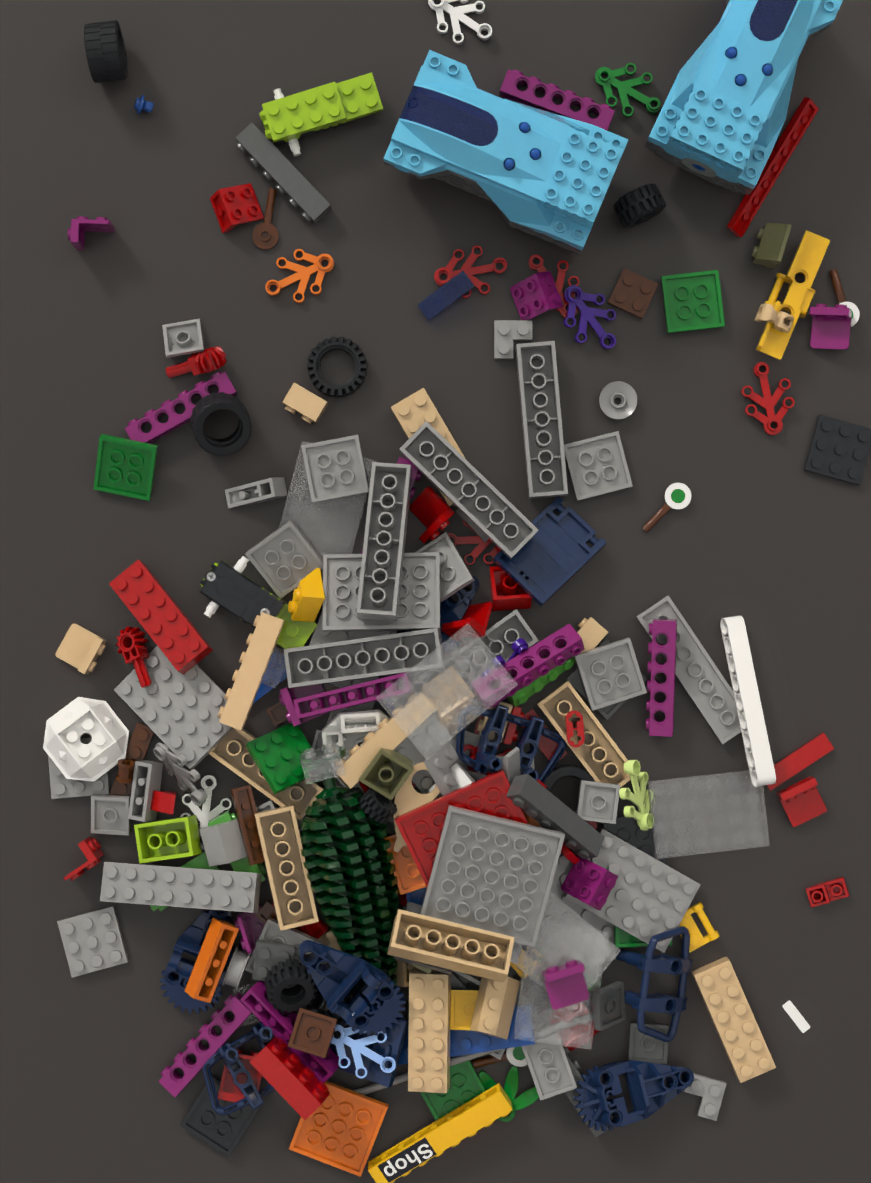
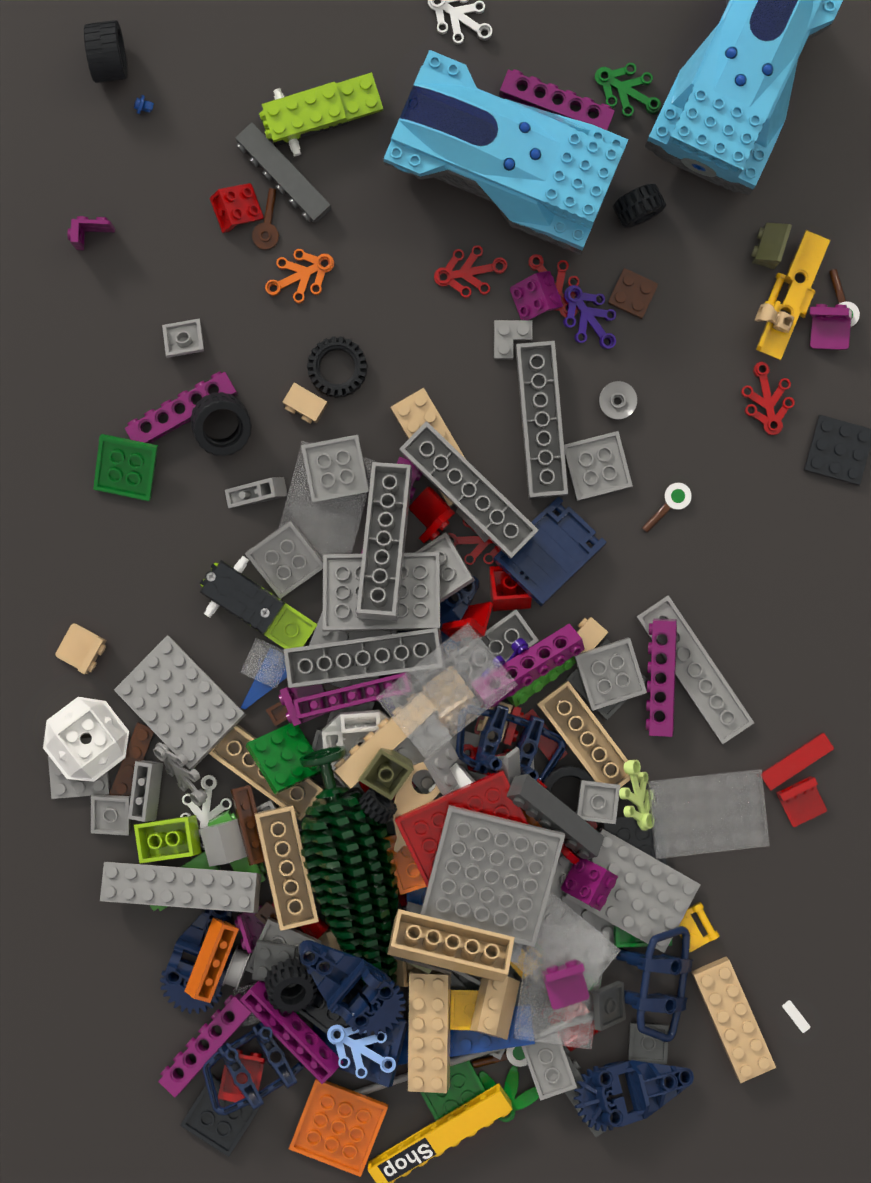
(91, 849): red bracket -> none
(93, 941): light grey plate -> none
(125, 771): reddish brown bush -> none
(135, 653): red gear -> none
(161, 617): red brick -> none
(163, 801): red slope -> none
(199, 362): red gear -> none
(251, 671): tan brick -> none
(290, 1077): red brick -> none
(307, 598): yellow slope -> none
(312, 1033): reddish brown plate -> none
(322, 763): clear bracket -> none
(446, 295): clear blue plate -> none
(579, 727): red beam -> none
(692, 301): green plate -> none
(711, 1095): light grey plate -> none
(747, 701): white beam -> none
(773, 167): red plate -> none
(827, 892): red slope -> none

